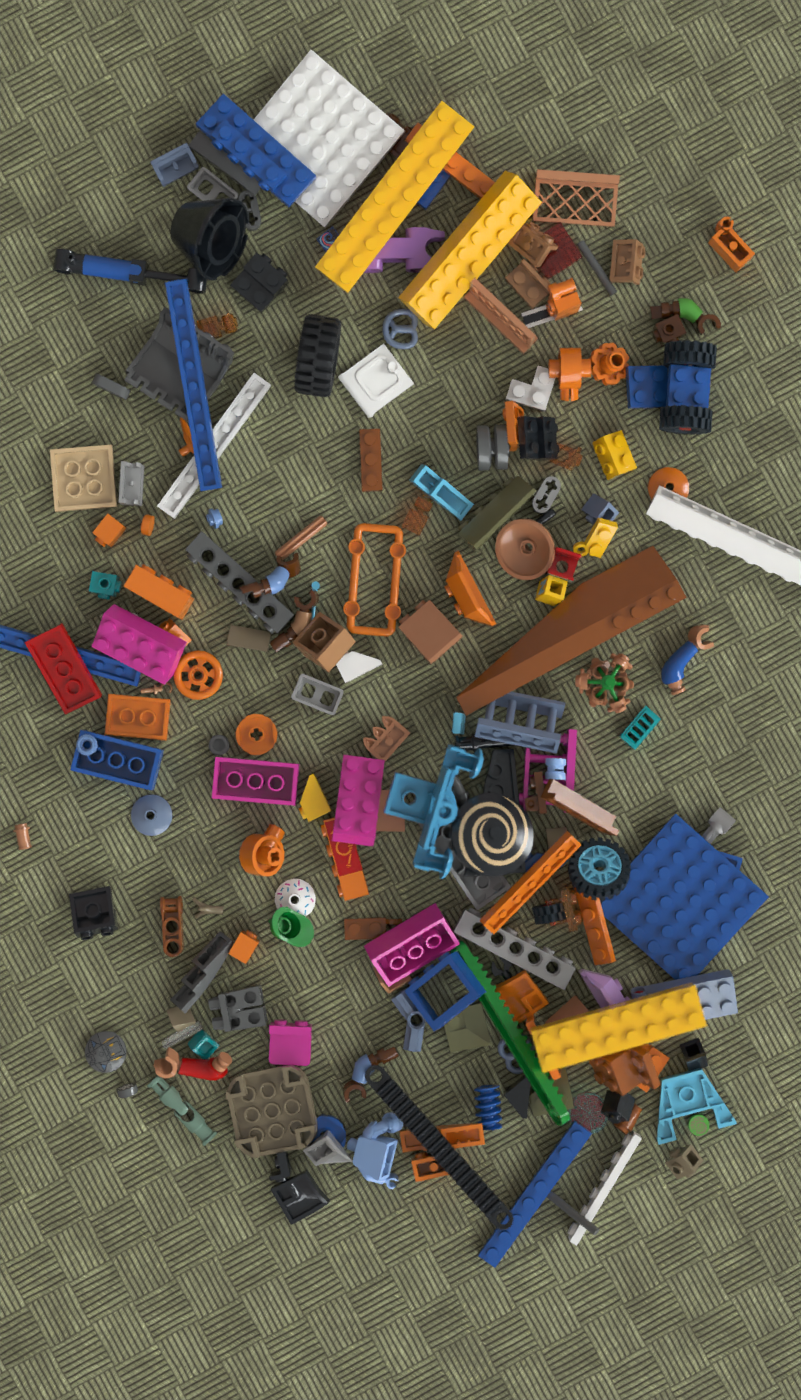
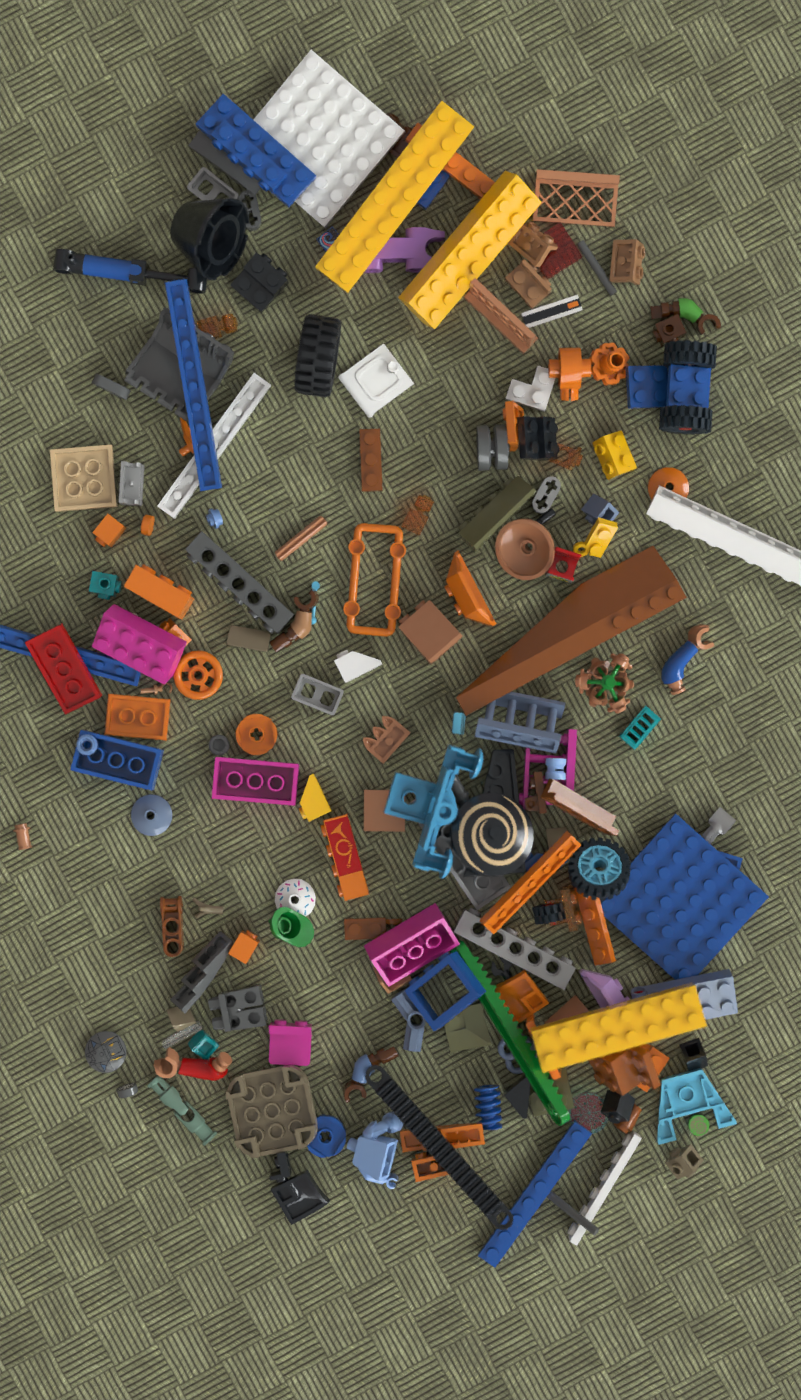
(93, 913): black plate -> none
(174, 164): sand blue hinge -> none
(263, 852): orange piece -> none
(276, 580): reddish brown piece -> none
(324, 642): medium nougat brick -> none
(326, 1150): light grey slope -> none
(358, 800): dark pink brick -> none
(400, 329): sand blue piece -> none
(441, 491): medium azure slope -> none
(473, 743): black pin -> none
(551, 590): yellow brick -> none
(563, 299): orange hinge -> none
(730, 245): orange hinge -> none

